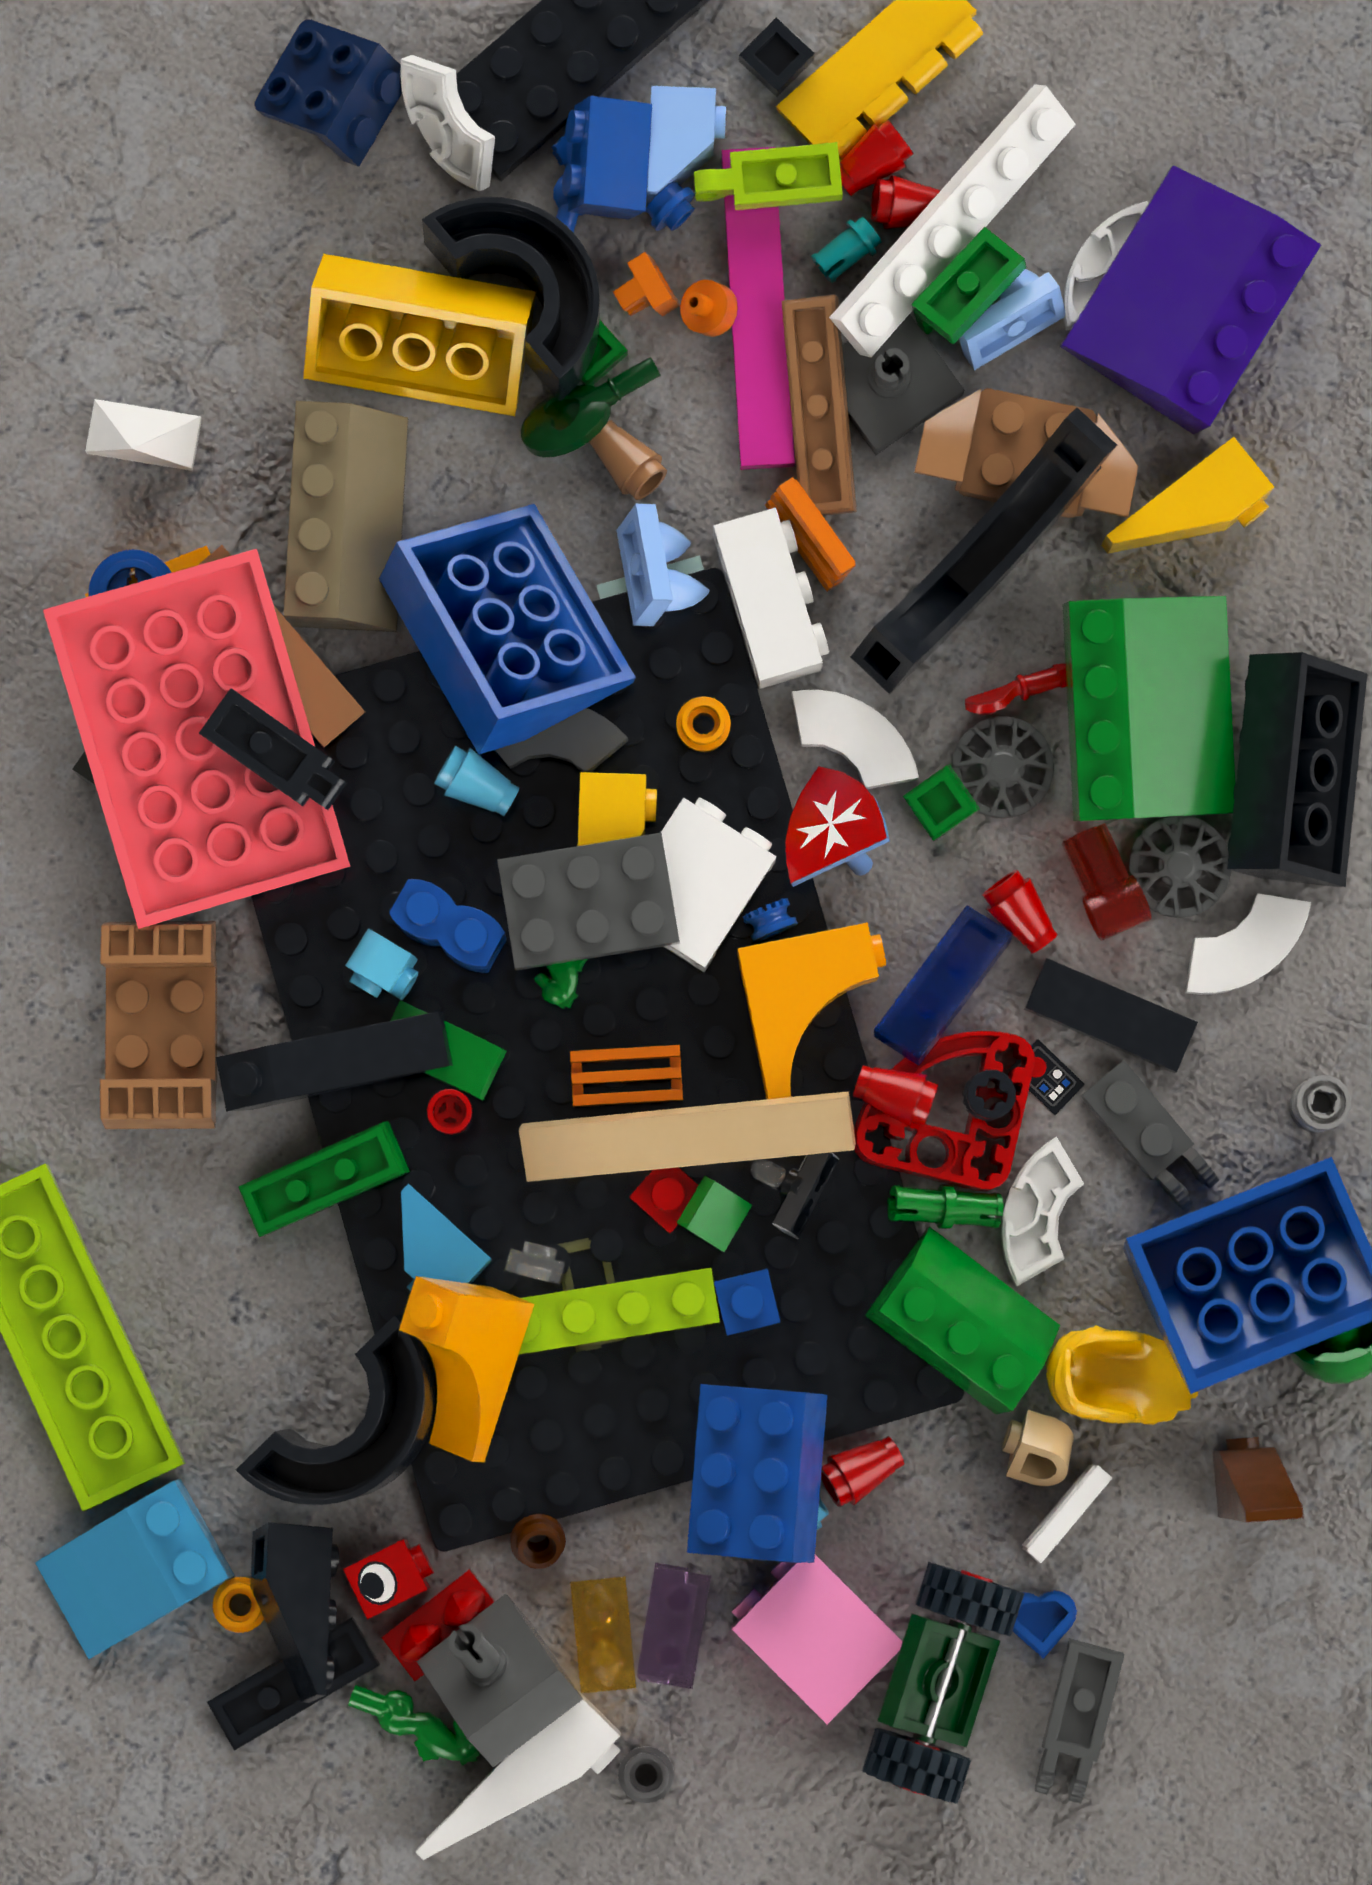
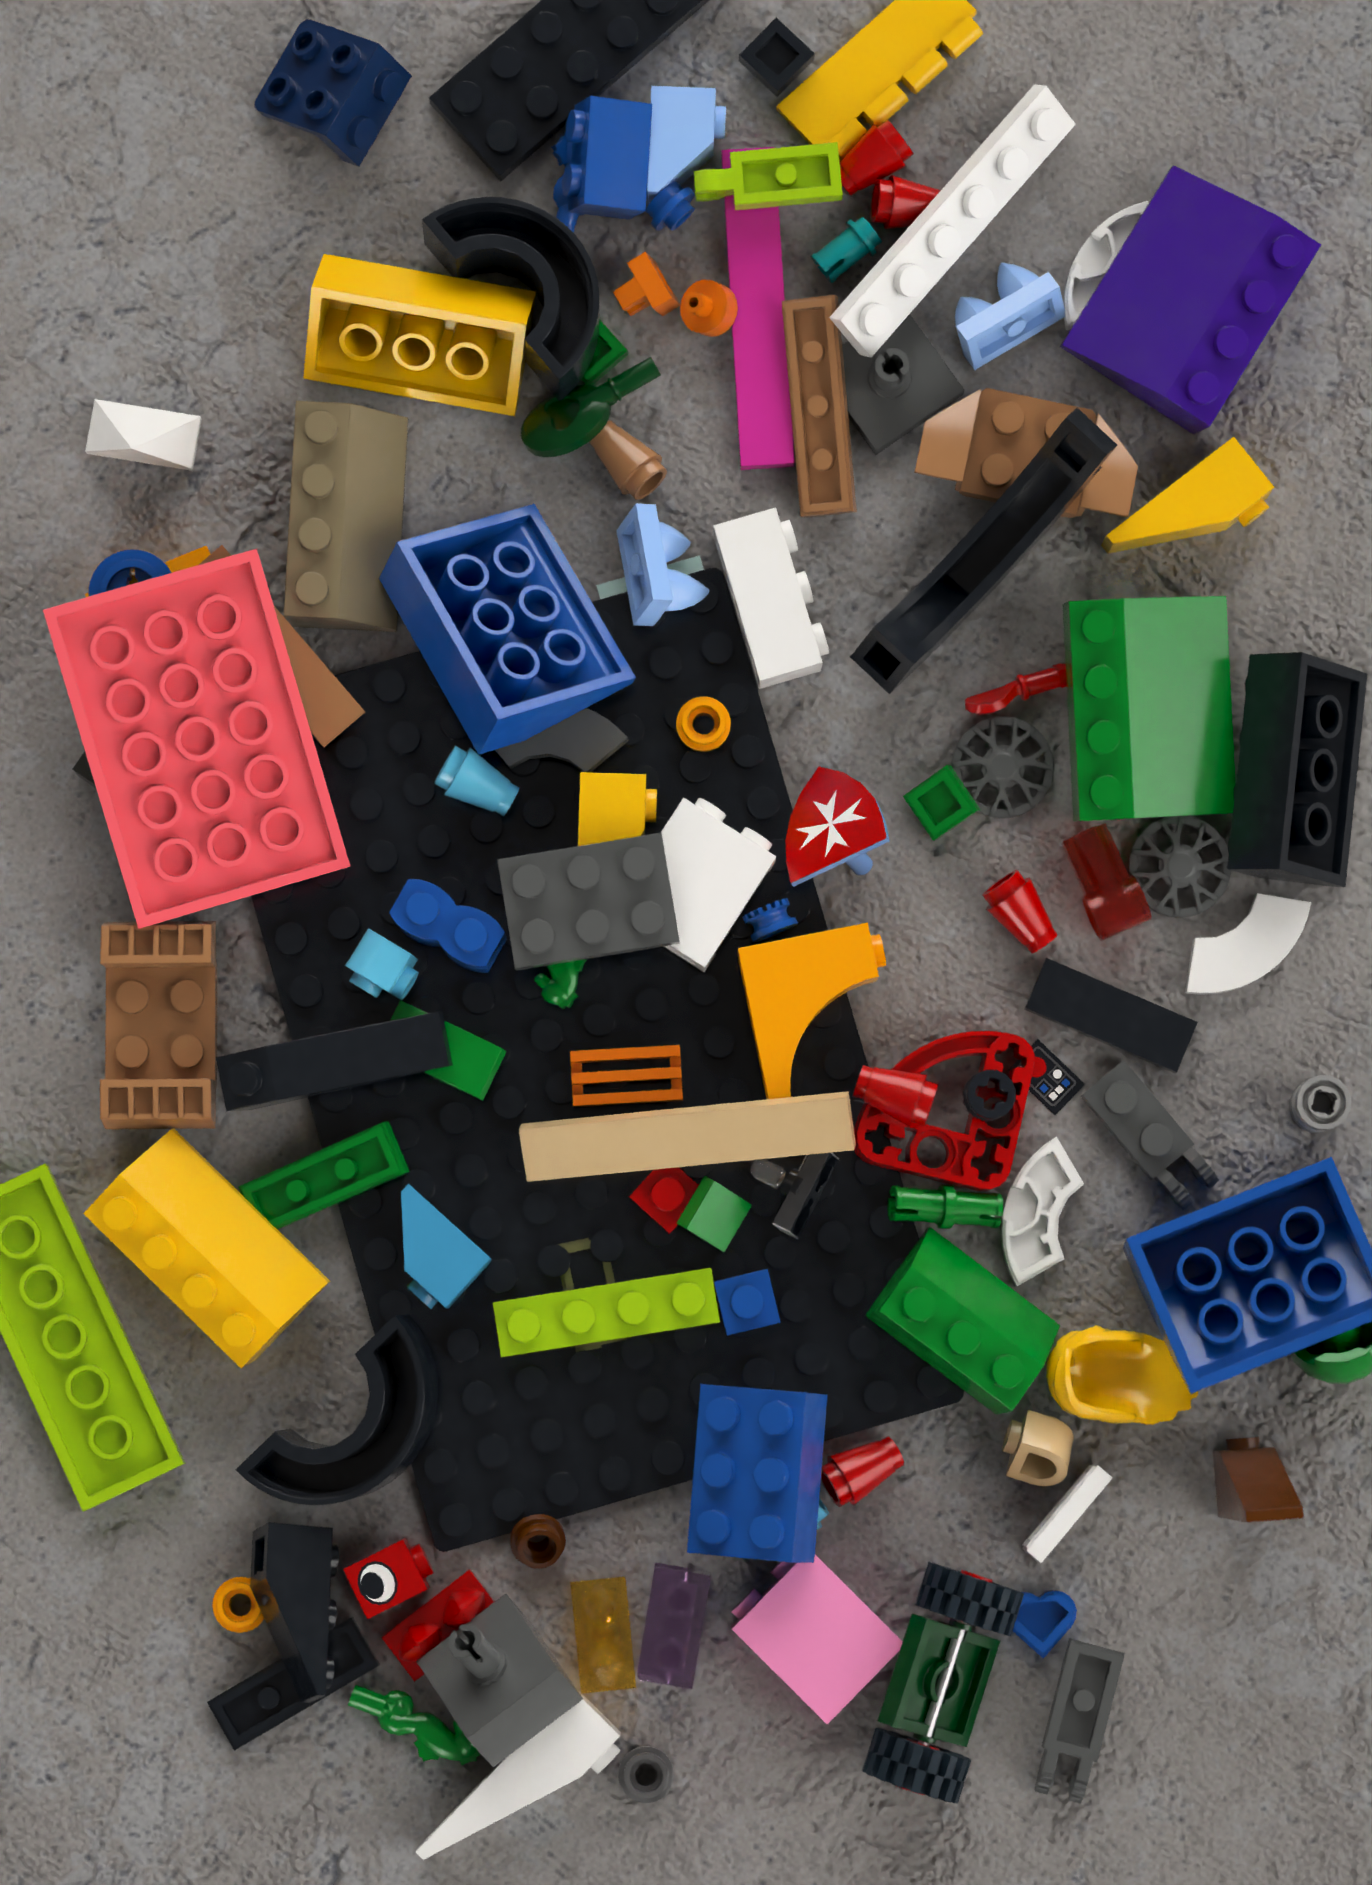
(134, 1568): dark azure slope -> none
(207, 1248): none -> yellow slope
(272, 751): black hinge -> none
(449, 1111): red pin -> none
(450, 132): white tile -> none
(474, 1349): light orange arch -> none
(536, 1263): clear plate -> none
(813, 534): orange tile -> none
(855, 733): white tile -> none
(942, 985): clear blue tile -> none
(968, 286): green panel -> none

